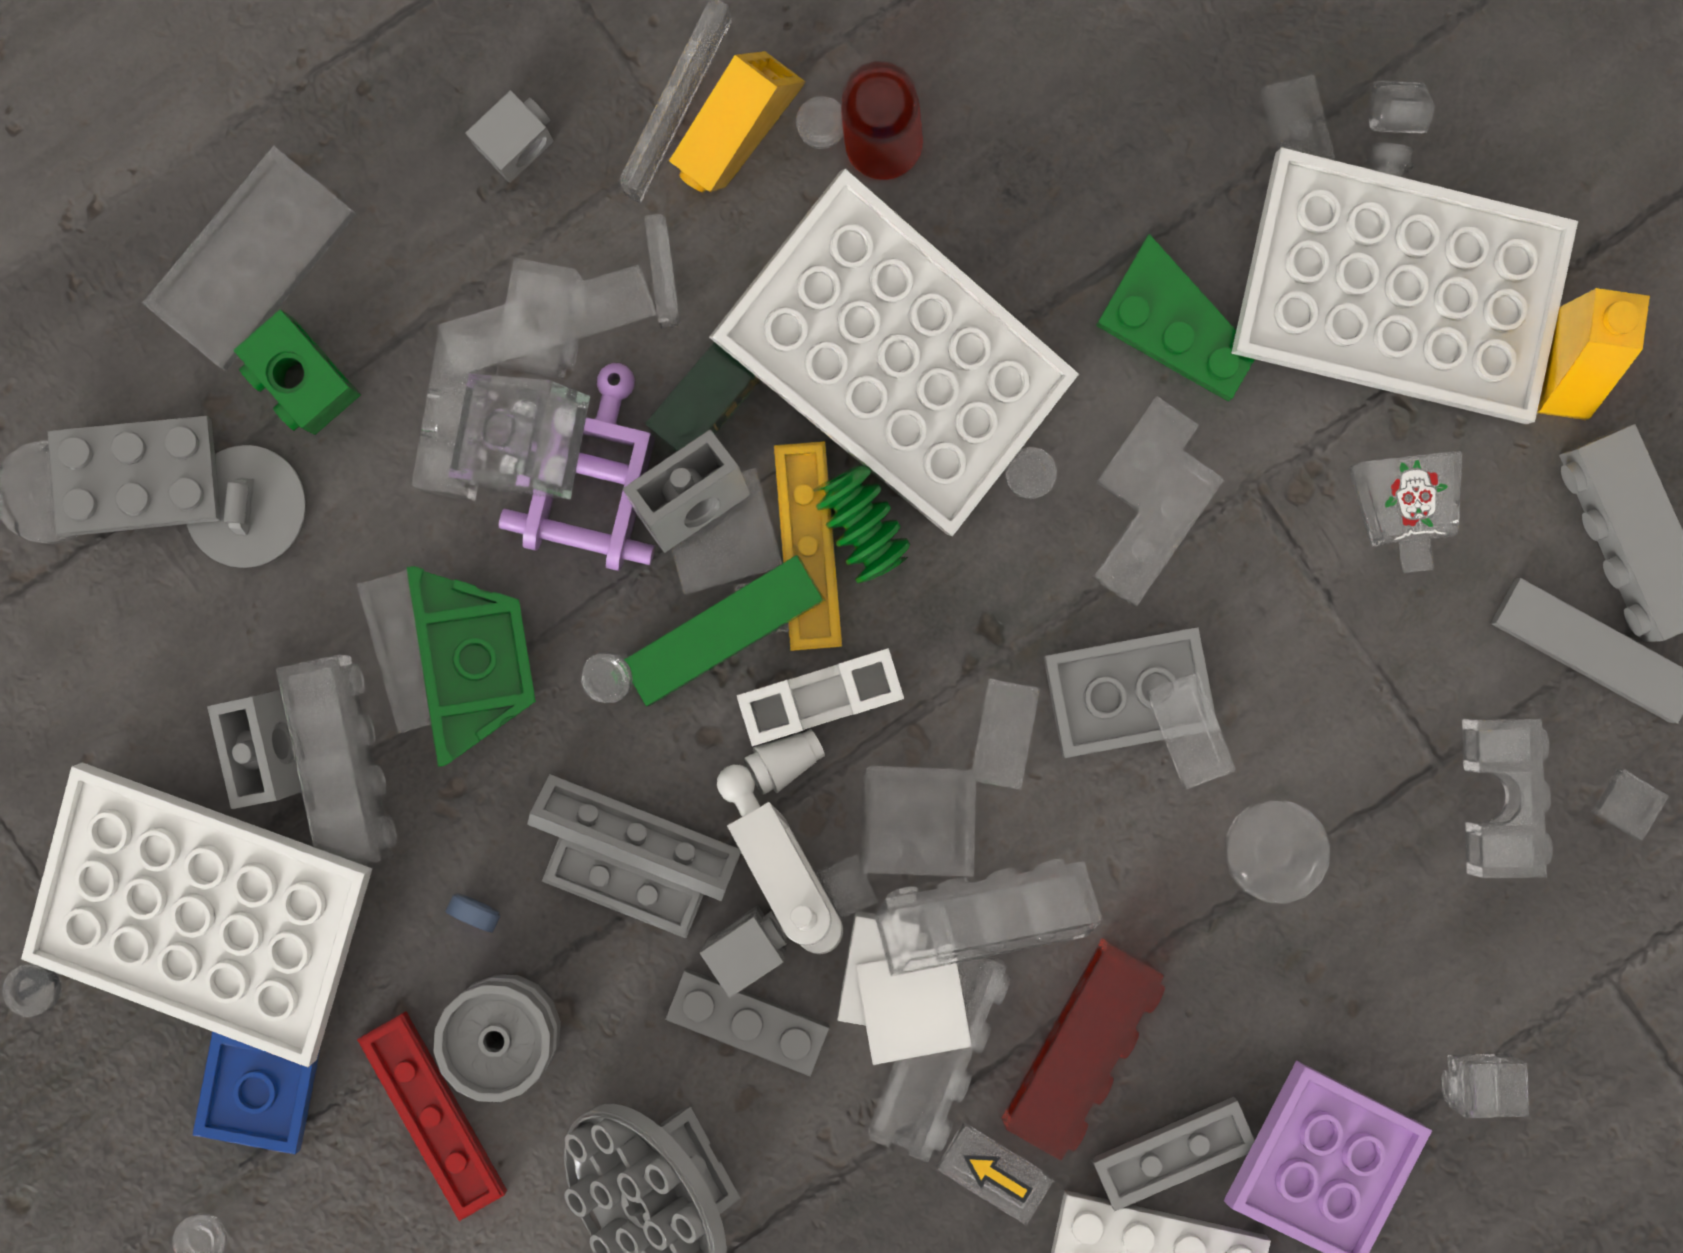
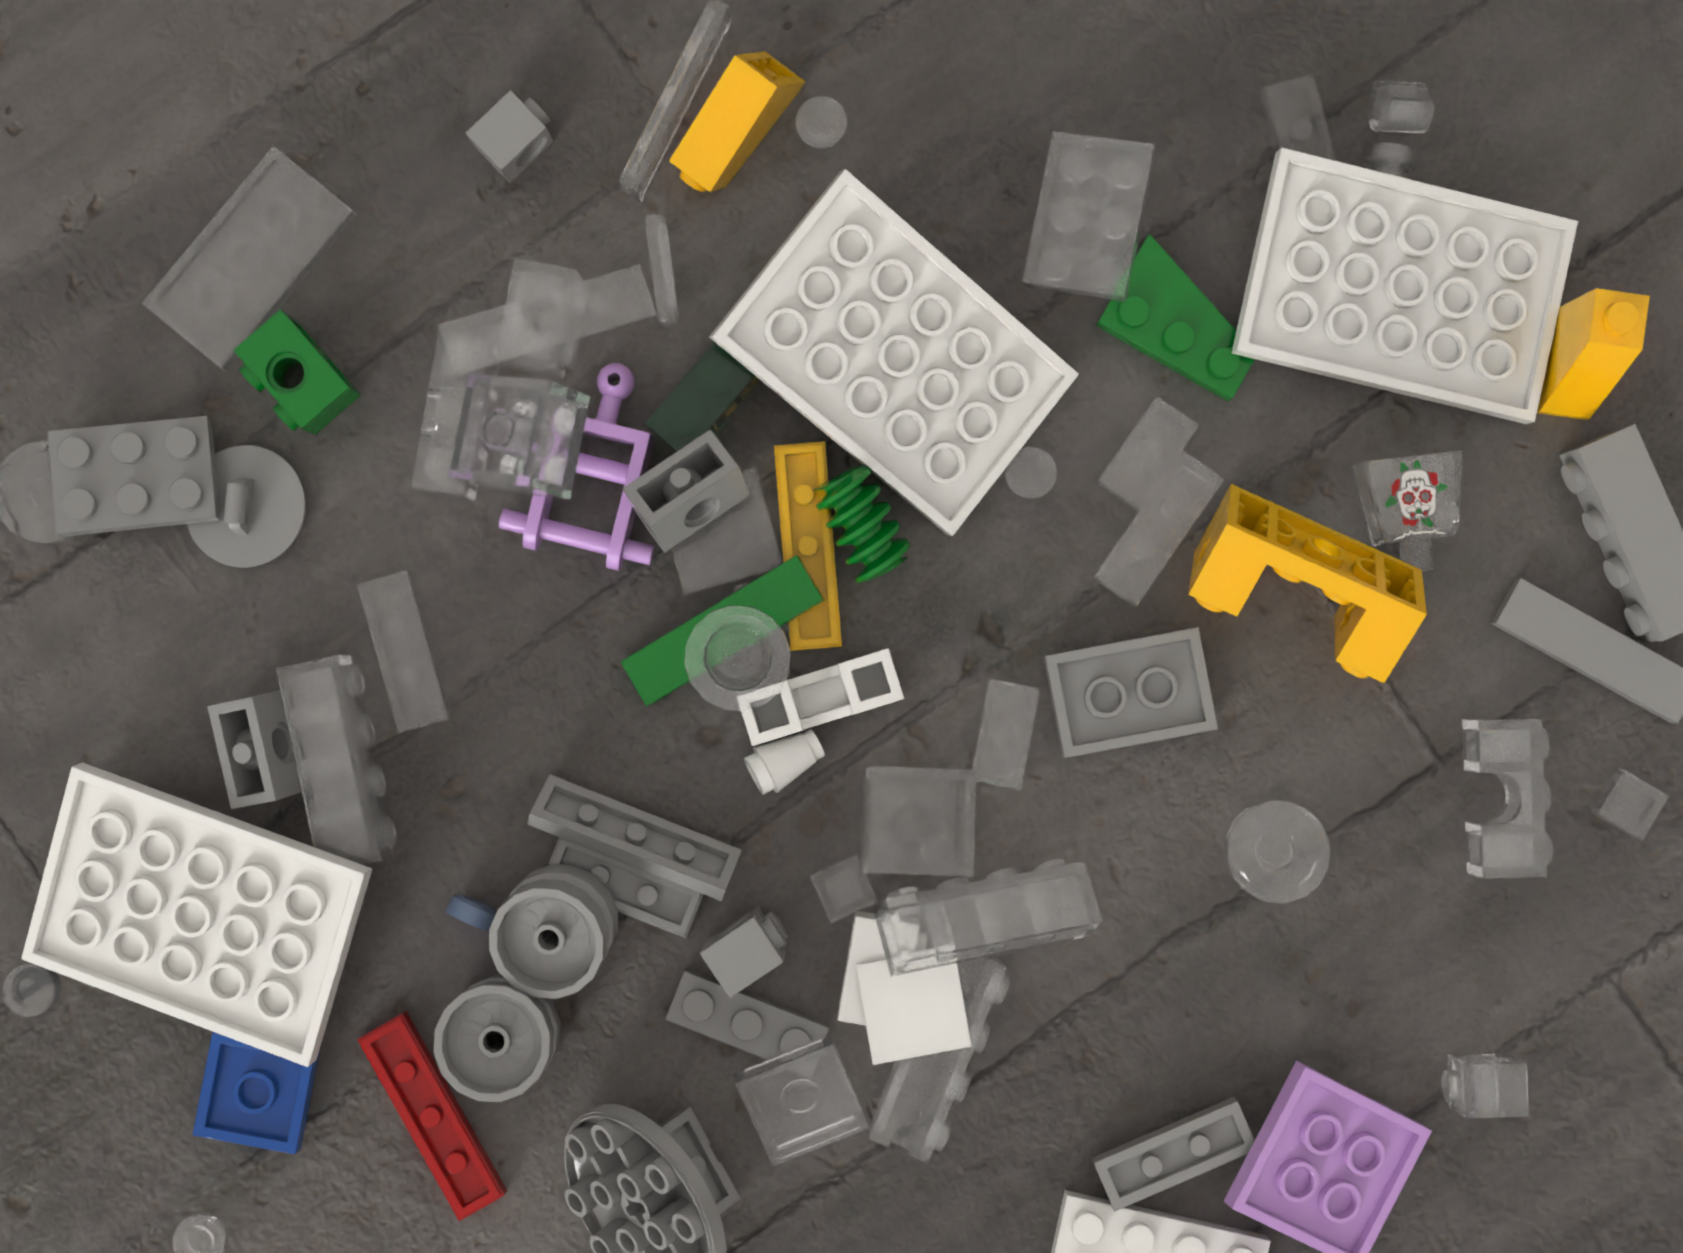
(469, 660): green wing -> none
(553, 931): none -> light grey wheel
(606, 677): clear plate -> none
(737, 658): none -> clear piece
(780, 866): white piece -> none
(801, 1100): none -> clear tile
(881, 120): clear red cap -> none
(995, 1173): clear tile -> none
(1083, 1049): clear red brick -> none
(1089, 215): none -> clear plate
(1191, 730): clear tile -> none
(1377, 592): none -> yellow plate

